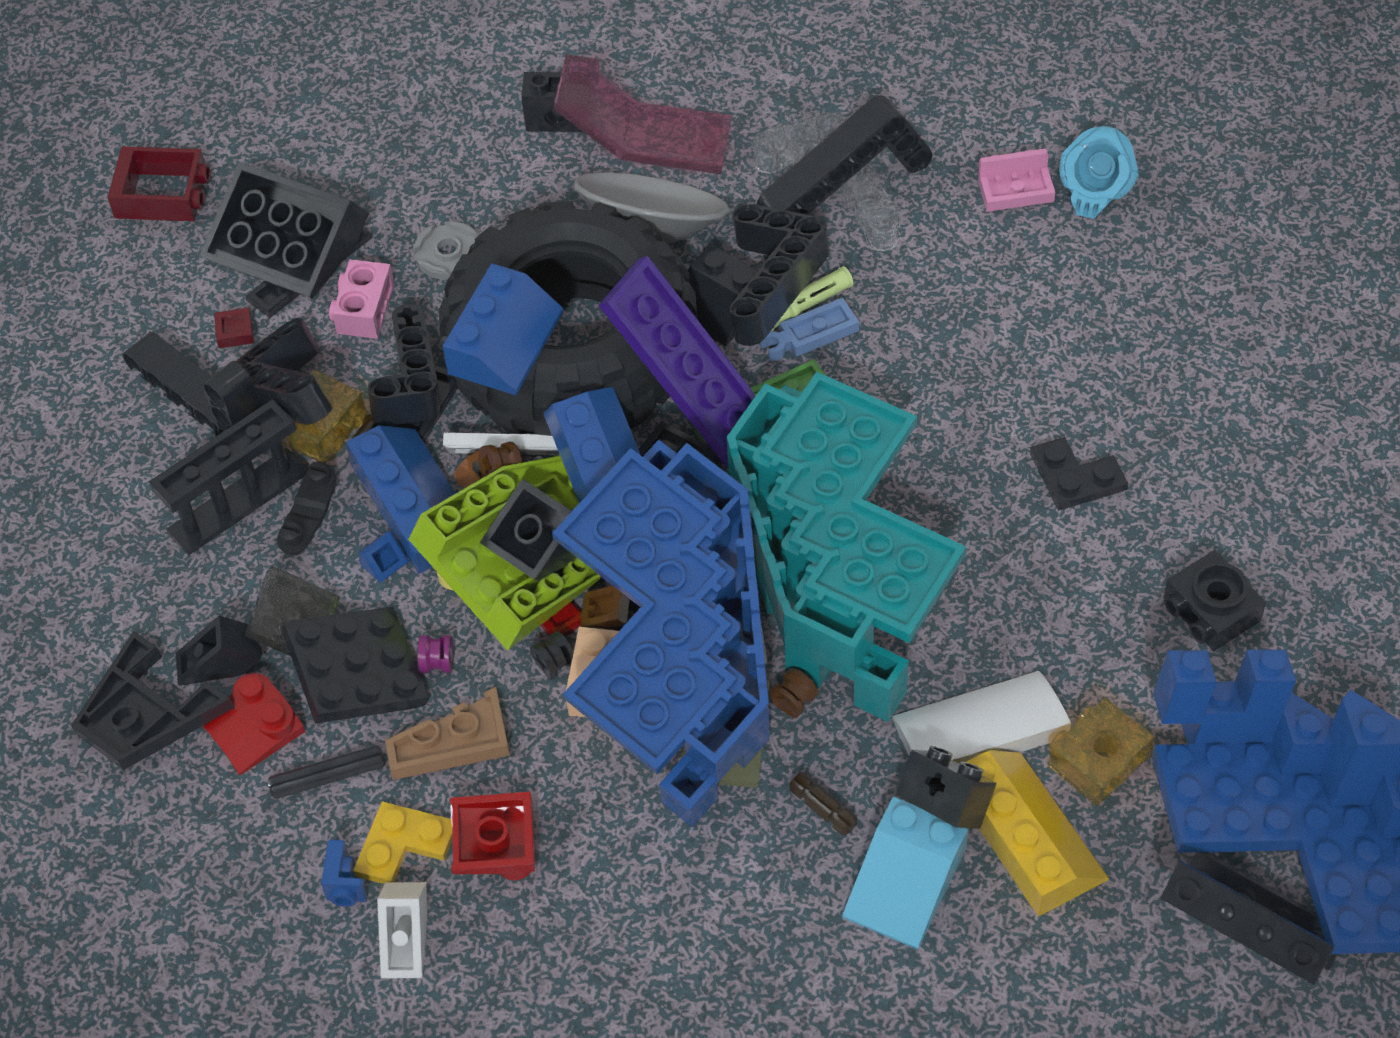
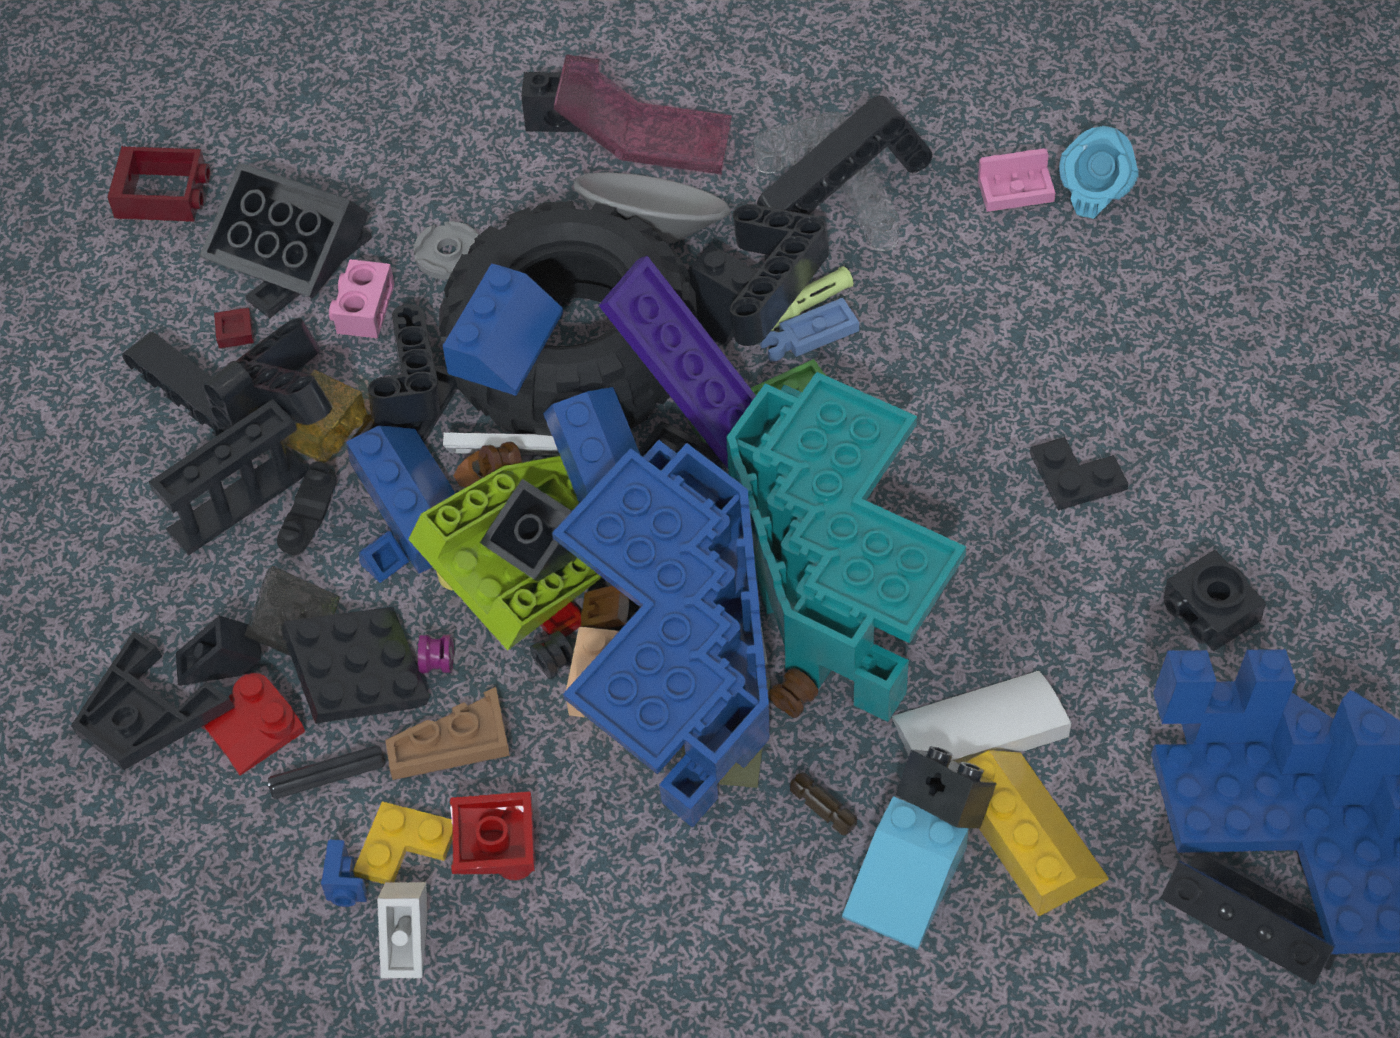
(1100, 730): clear yellow brick -> none

